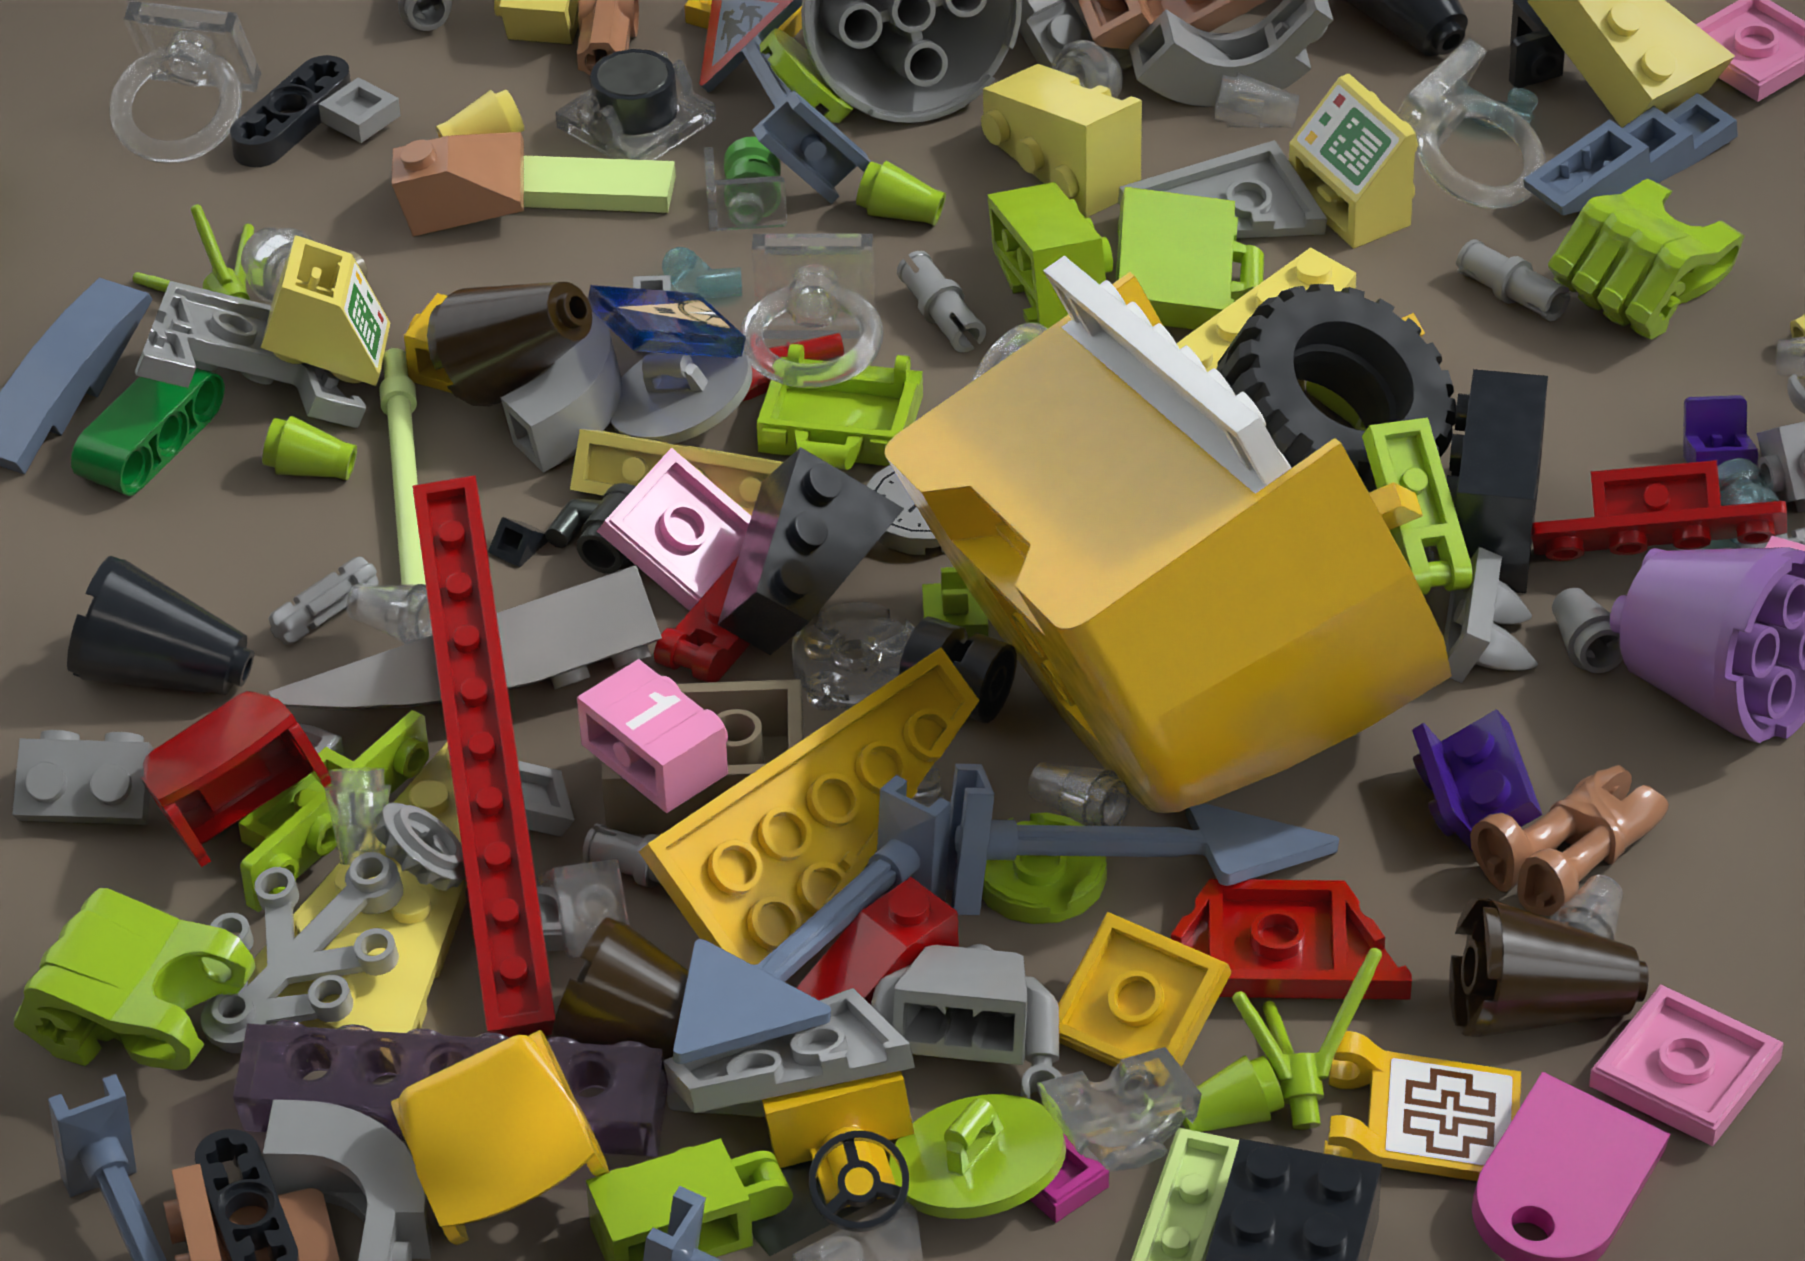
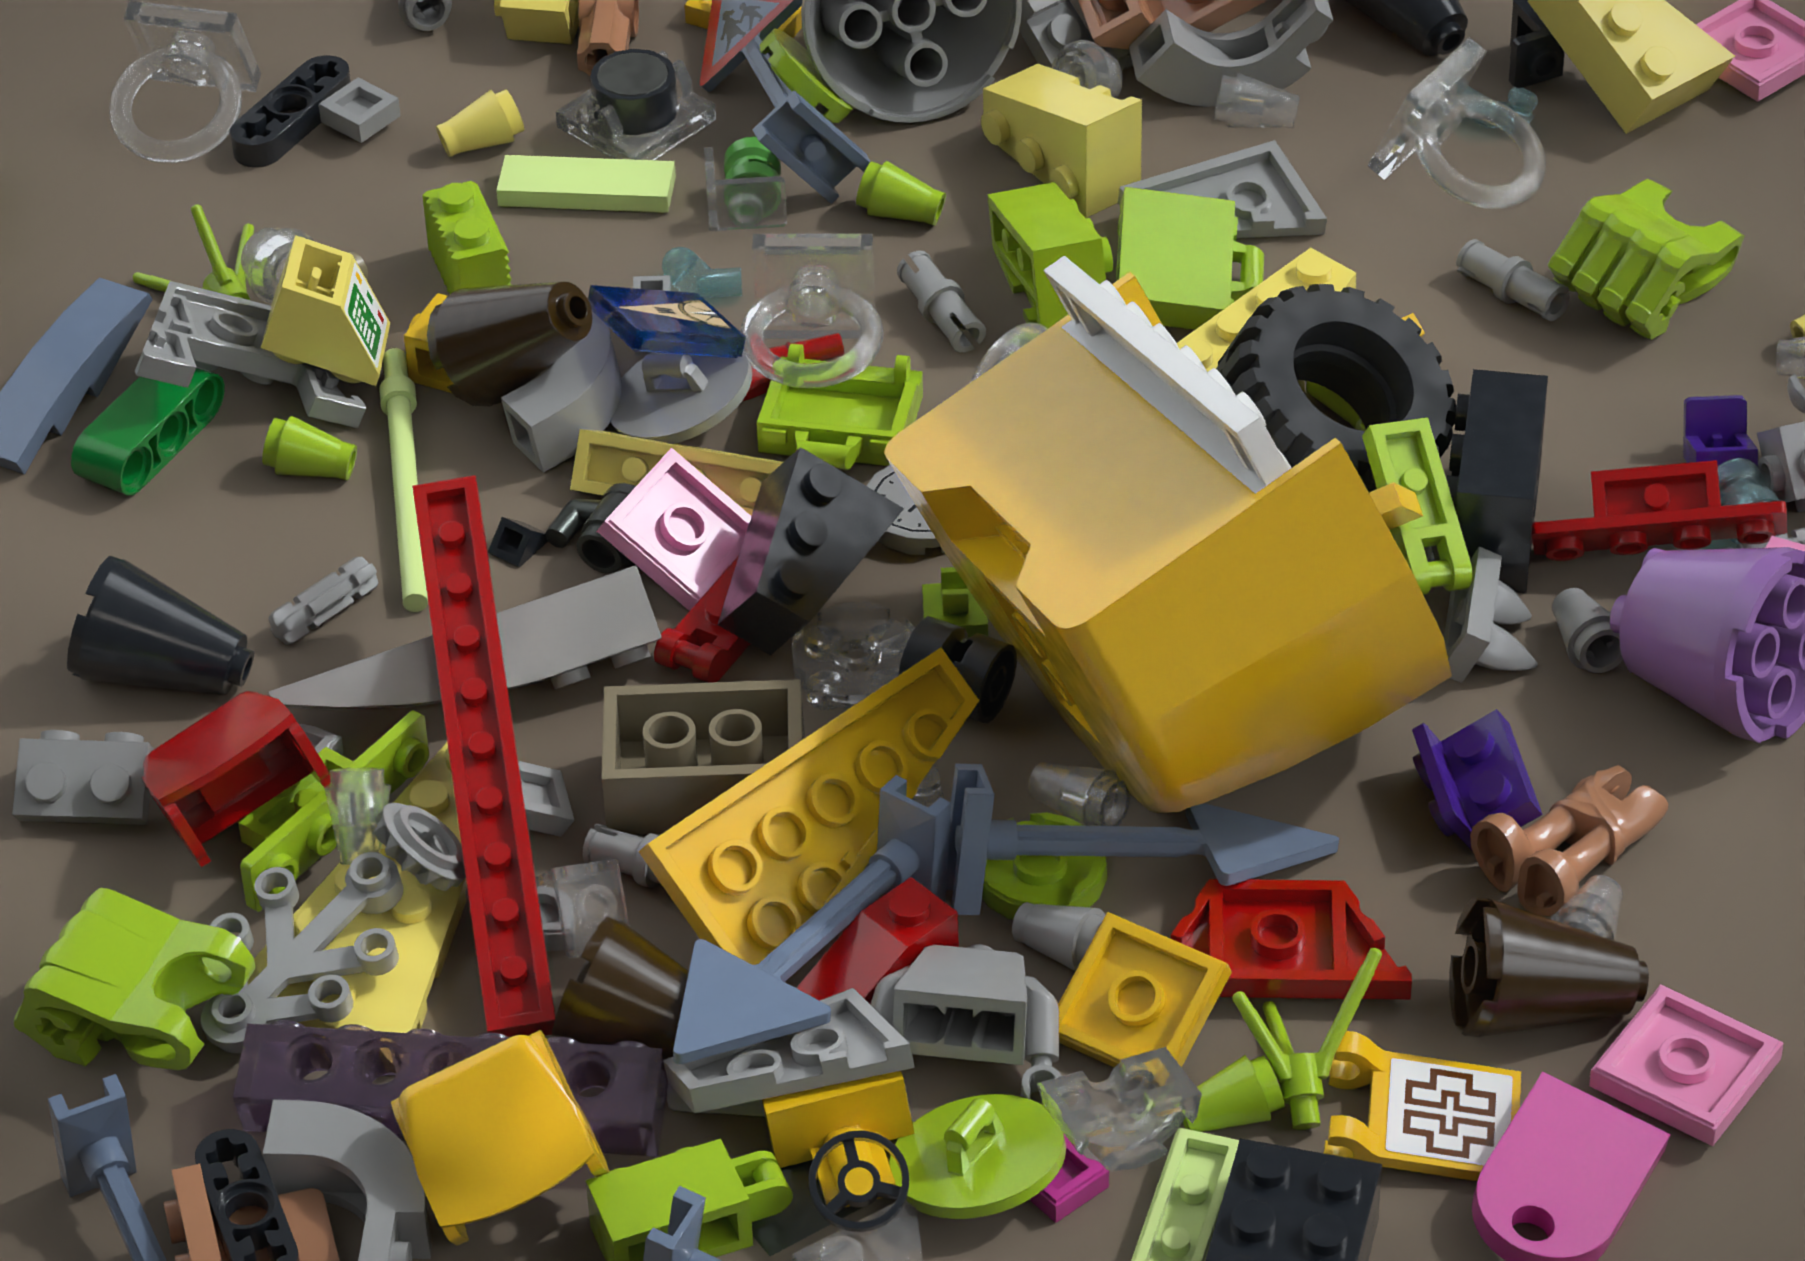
(392, 609): clear cone -> none
(459, 179): nougat slope -> none
(464, 238): none -> lime brick
(653, 735): bright pink brick -> none
(1057, 930): none -> light grey cone
(1357, 163): light yellow slope -> none
(1619, 158): sand blue slope -> none

